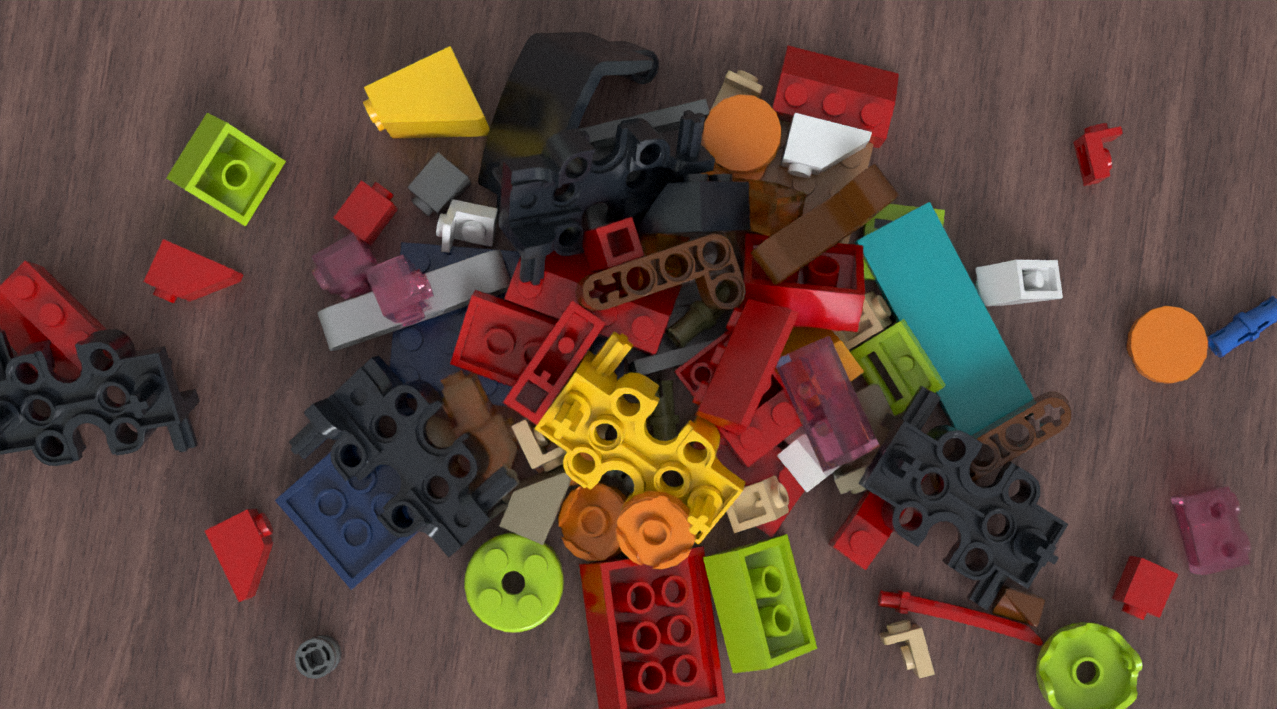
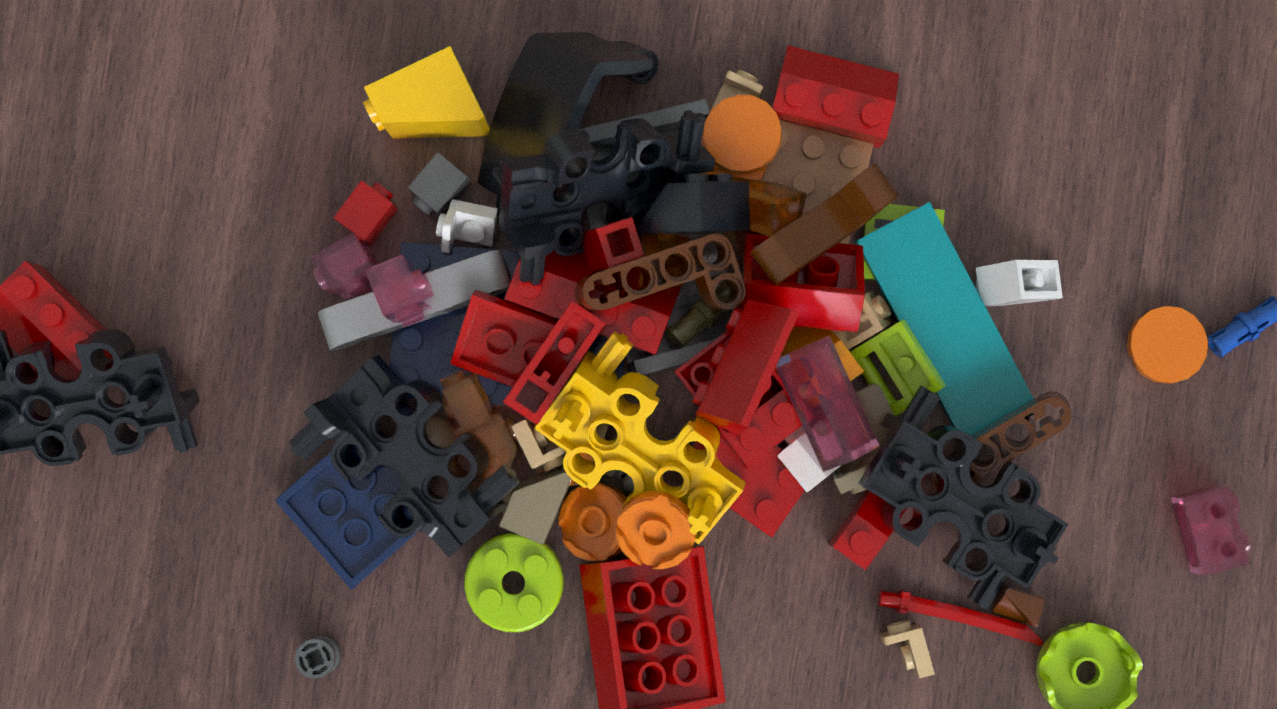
(187, 274): red slope -> none
(226, 169): lime slope -> none
(243, 550): red slope -> none
(664, 416): olive pin -> none
(758, 504): tan bracket -> none
(760, 604): lime slope -> none
(819, 144): white slope -> none
(1091, 155): red bracket -> none
(1144, 588): red brick -> none

